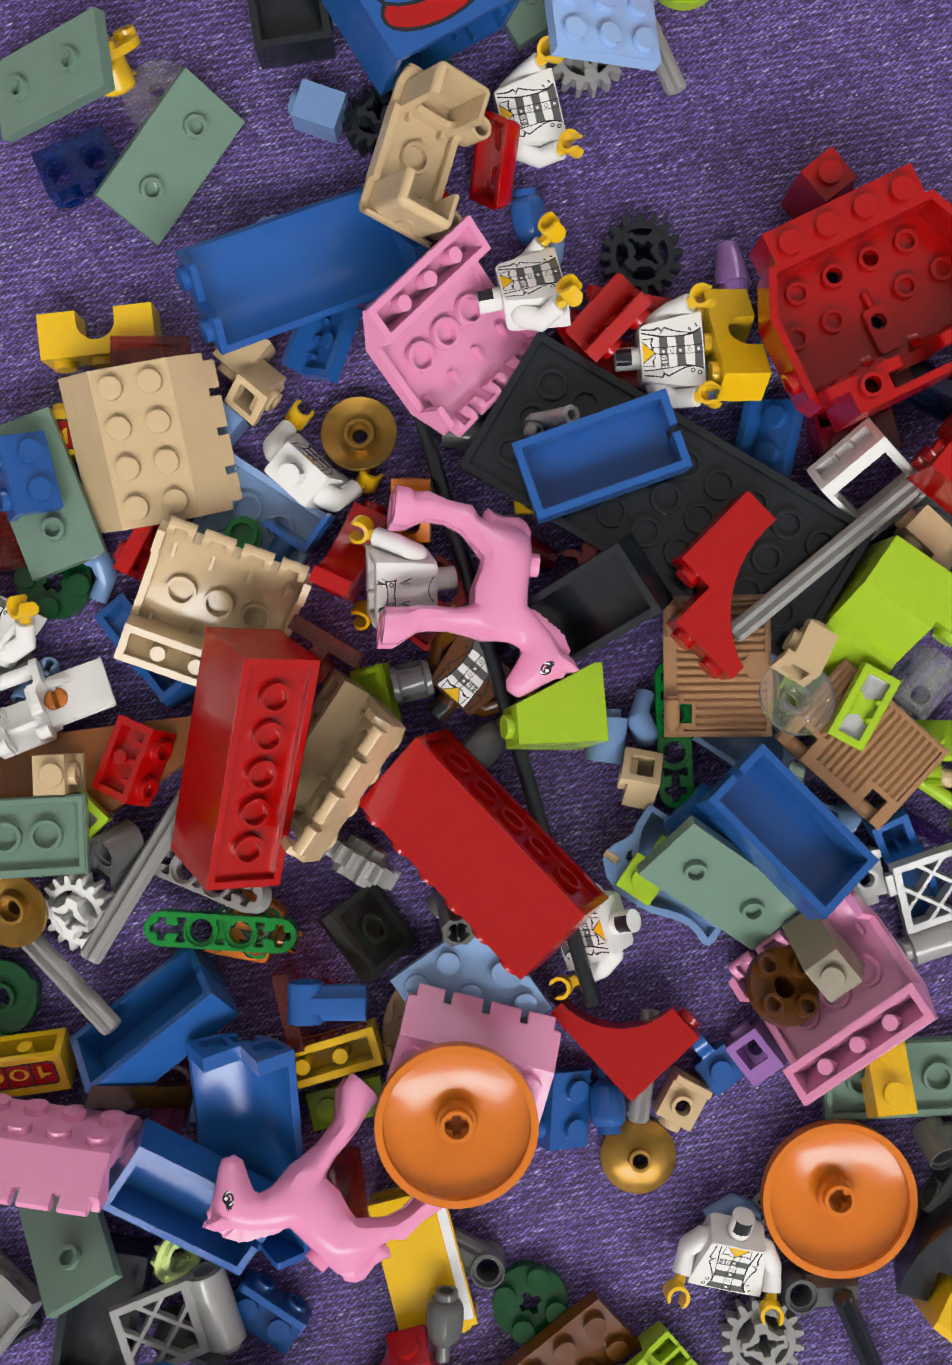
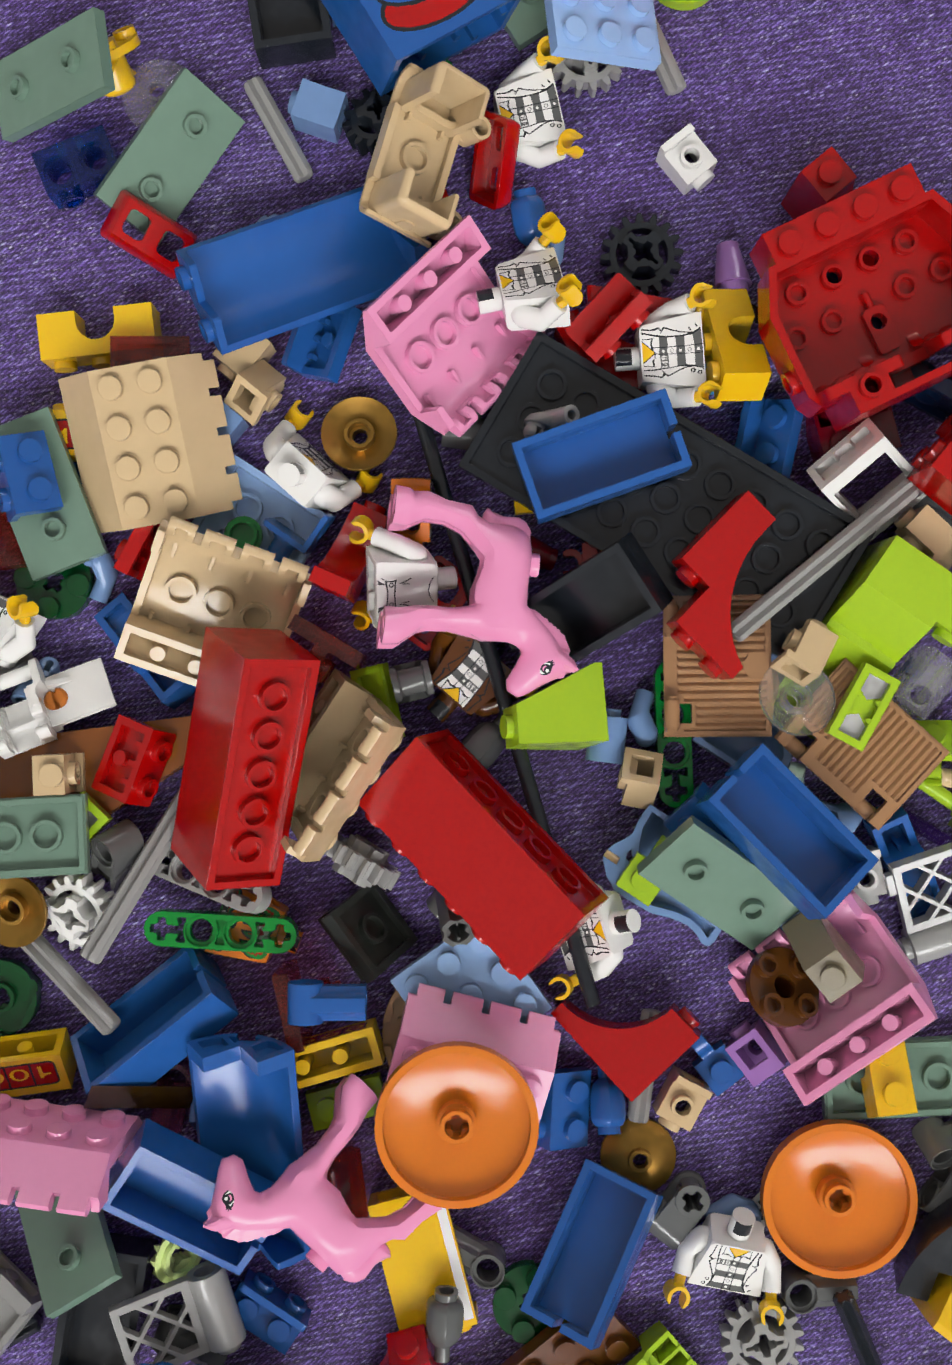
(146, 247): none -> red piece
(278, 129): none -> light grey axle
(591, 1254): none -> blue piece
(679, 1213): none -> dark grey piece
(681, 172): none -> white brick

